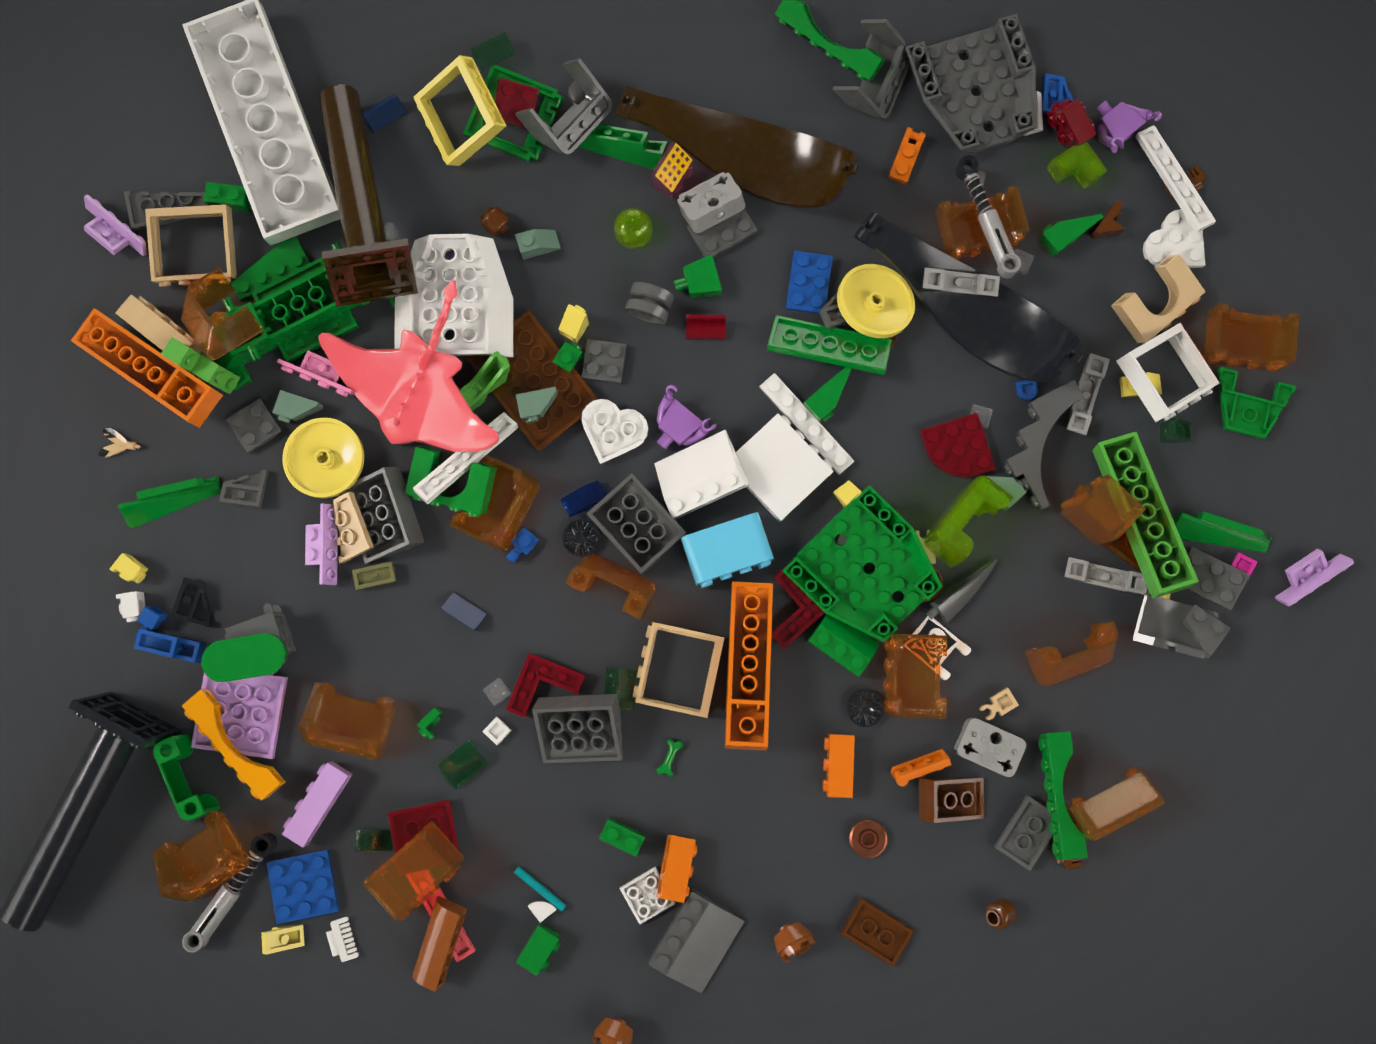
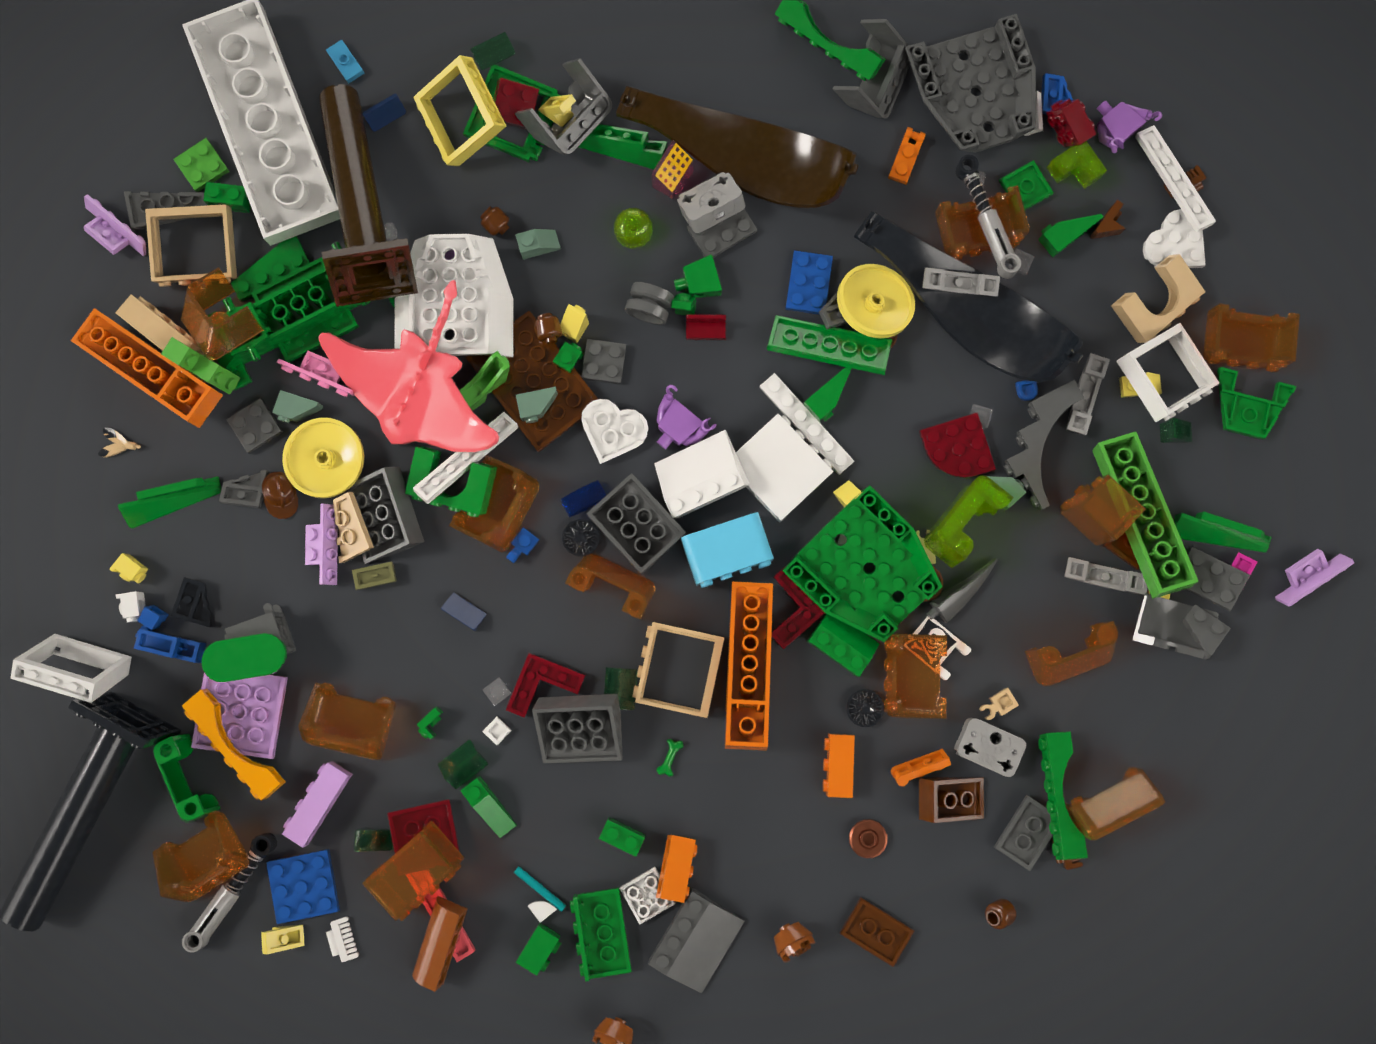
(115, 667): none -> white window
(201, 165): none -> bright green plate
(279, 495): none -> reddish brown piece
(345, 61): none -> dark azure plate
(488, 806): none -> green slope
(547, 328): none -> reddish brown head
(558, 109): none -> light yellow slope
(601, 933): none -> green bracket
(684, 304): none -> green bracket
(1031, 184): none -> green tile

